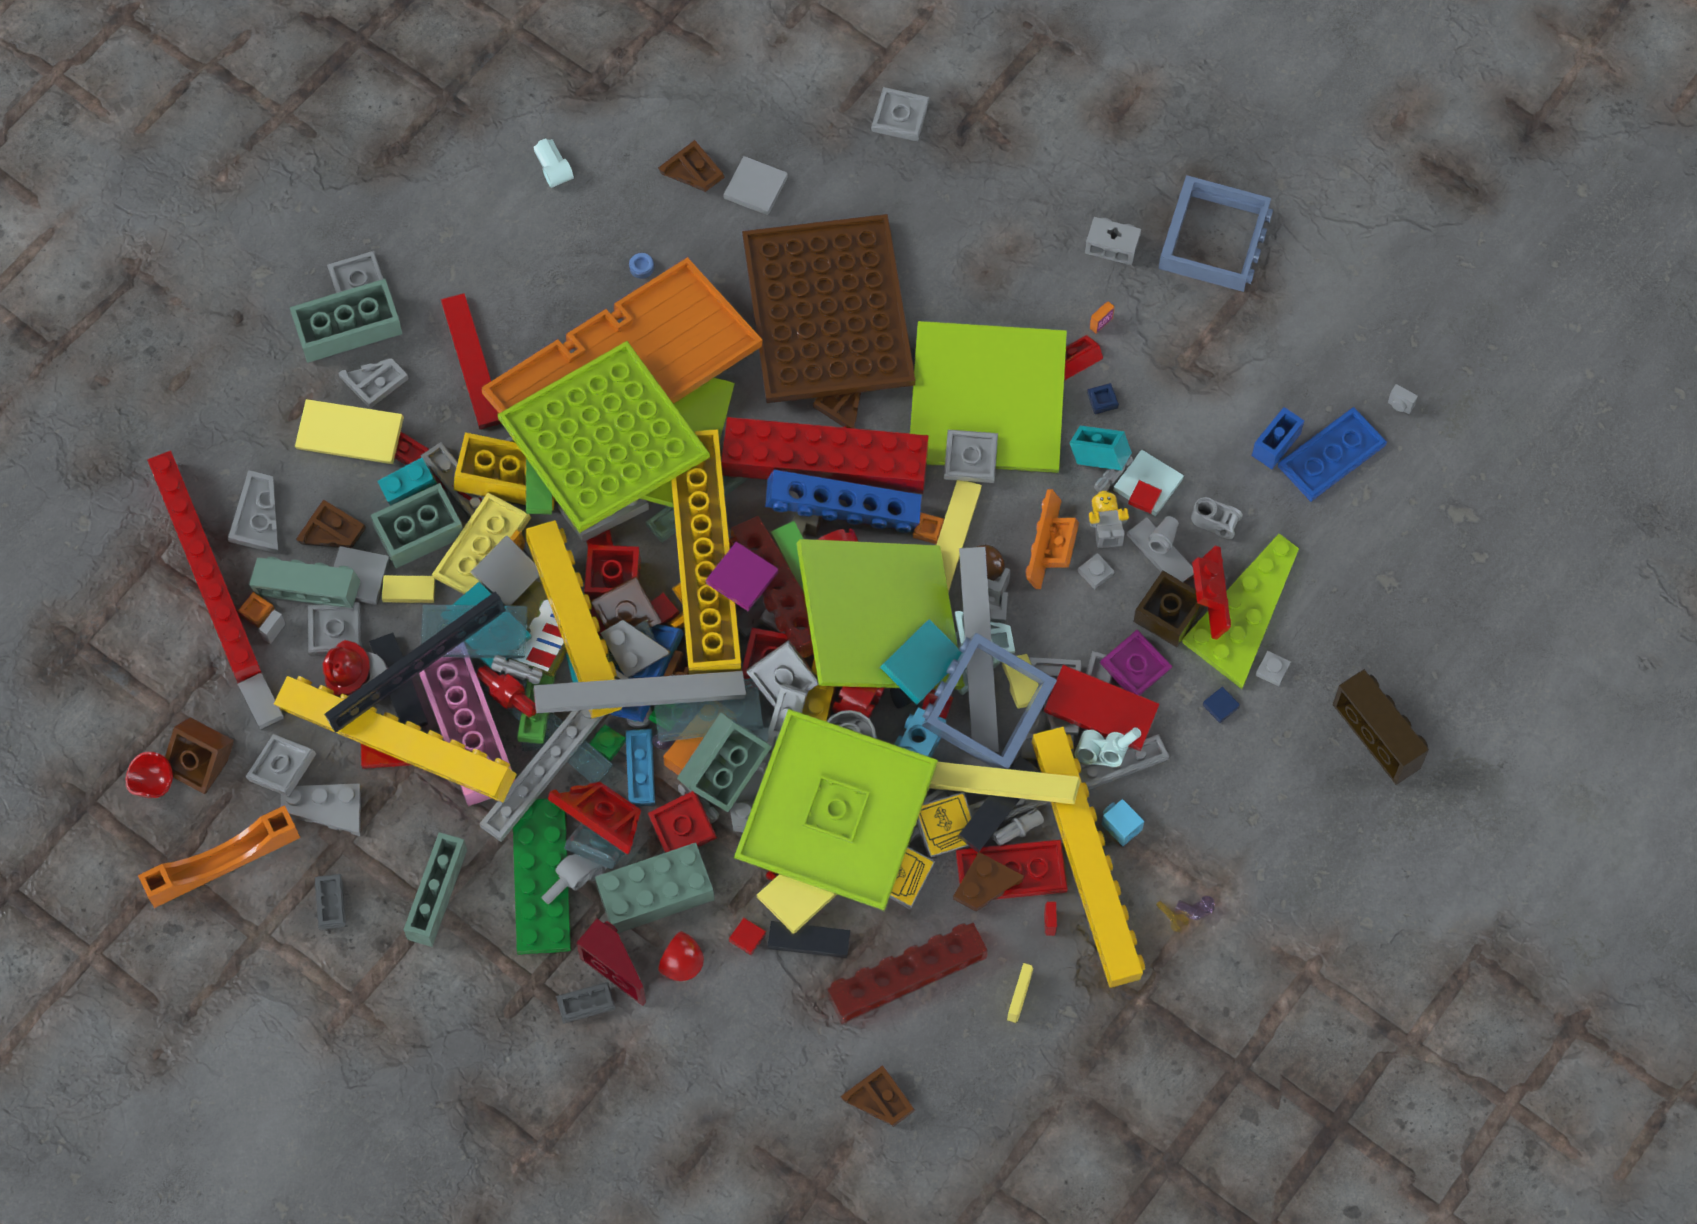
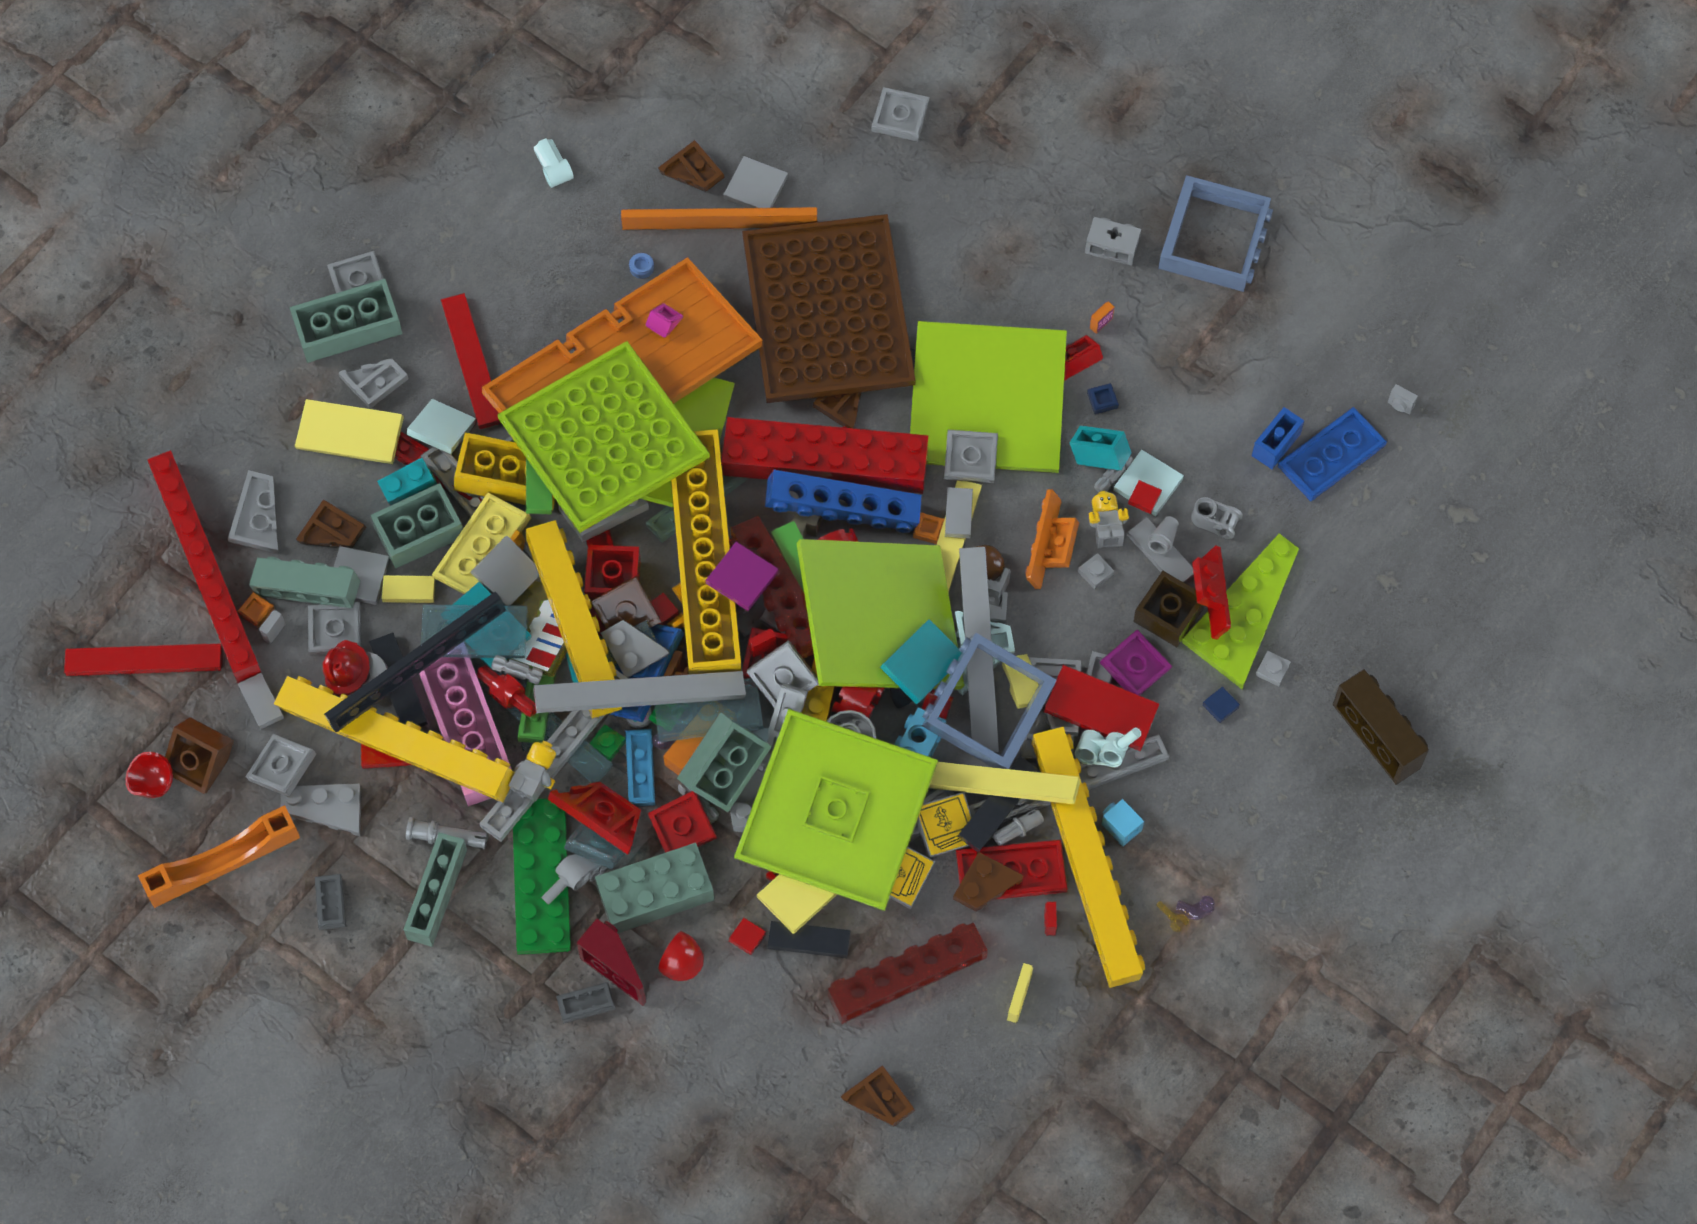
(143, 659): none -> red tile
(429, 832): none -> light grey pin
(441, 426): none -> light aqua tile
(533, 773): none -> light grey piece
(663, 320): none -> dark pink slope
(716, 218): none -> orange tile
(762, 642): none -> red tile
(958, 512): none -> light grey tile

